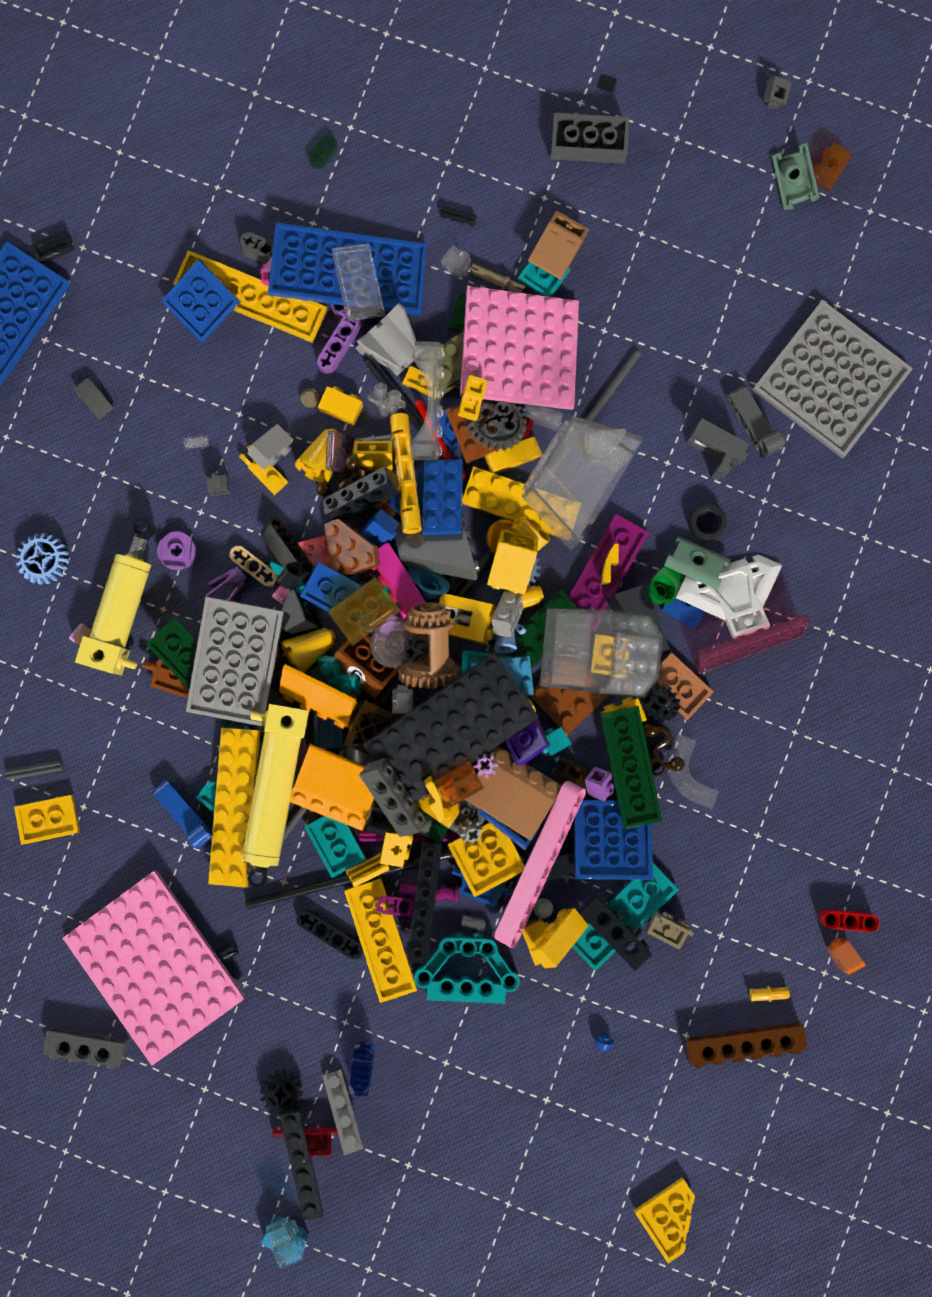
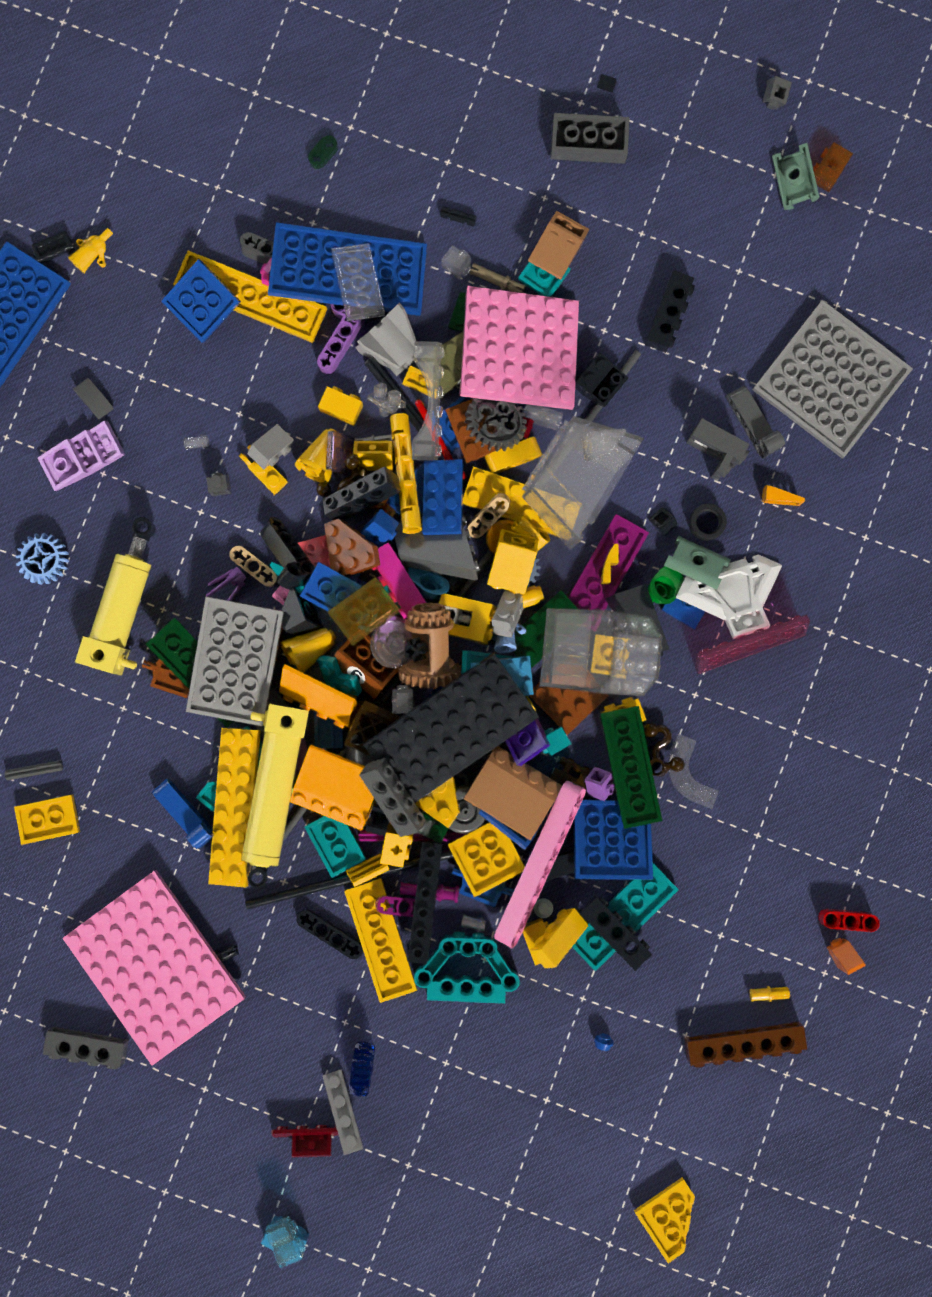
(79, 632): slope -> none
(81, 456): none -> lavender slope
(89, 250): none -> yellow piece
(184, 559): medium lavender plate -> none
(273, 1092): black gear -> none
(301, 1164): black plate -> none
(310, 398): dark tan plate -> none
(434, 802): yellow slope -> none
(459, 784): clear orange brick -> none
(470, 830): light grey gear -> none
(472, 397): yellow slope -> none
(490, 507): none -> tan beam
(492, 765): lavender gear -> none
(600, 380): none -> black slope
(660, 701): black gear -> none
(663, 521): none -> black slope
(668, 930): dark tan bracket -> none
(677, 283): none -> black brick
(689, 687): nougat plate -> none
(777, 496): none -> light orange slope

